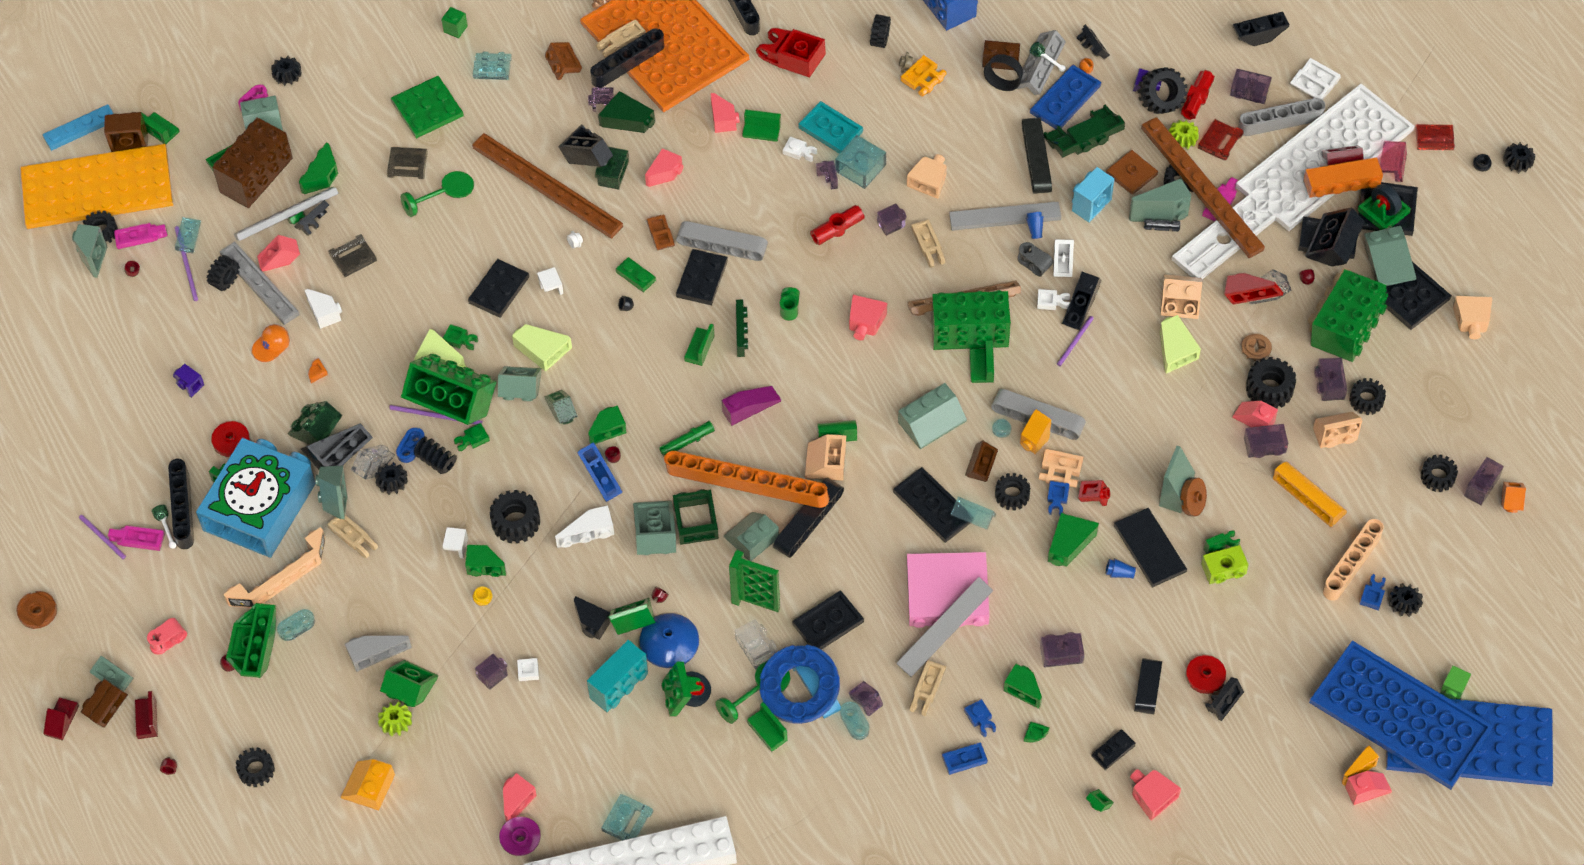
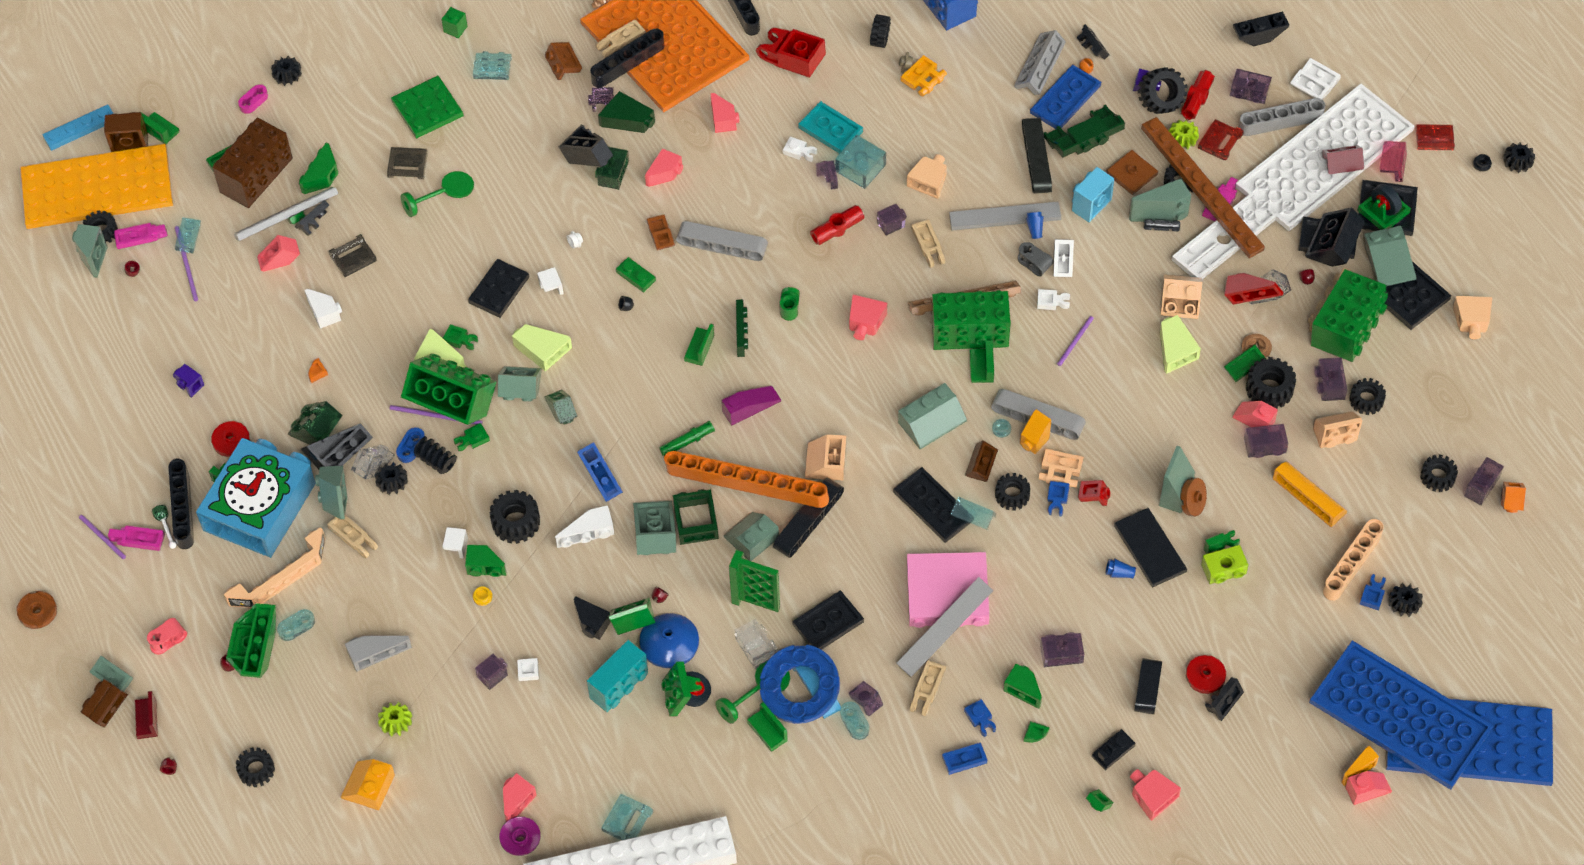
(59, 719): dark red slope -> none
(223, 273): black tyre -> none
(261, 284): light grey tile -> none
(263, 108): sand green slope -> none
(271, 343): orange cap -> none
(408, 683): green slope -> none
(547, 185): dark orange plate -> none
(607, 425): green slope -> none
(613, 454): dark red hinge -> none
(702, 277): black plate -> none
(761, 125): green panel -> none
(846, 428): green brick -> none
(994, 48): reddish brown brick -> none
(998, 82): black tyre -> none
(1038, 50): hinge -> none
(1070, 539): green slope -> none
(1082, 300): black slope -> none
(1241, 365): none -> green tile
(1343, 177): orange brick -> none
(1455, 683): bright green brick -> none

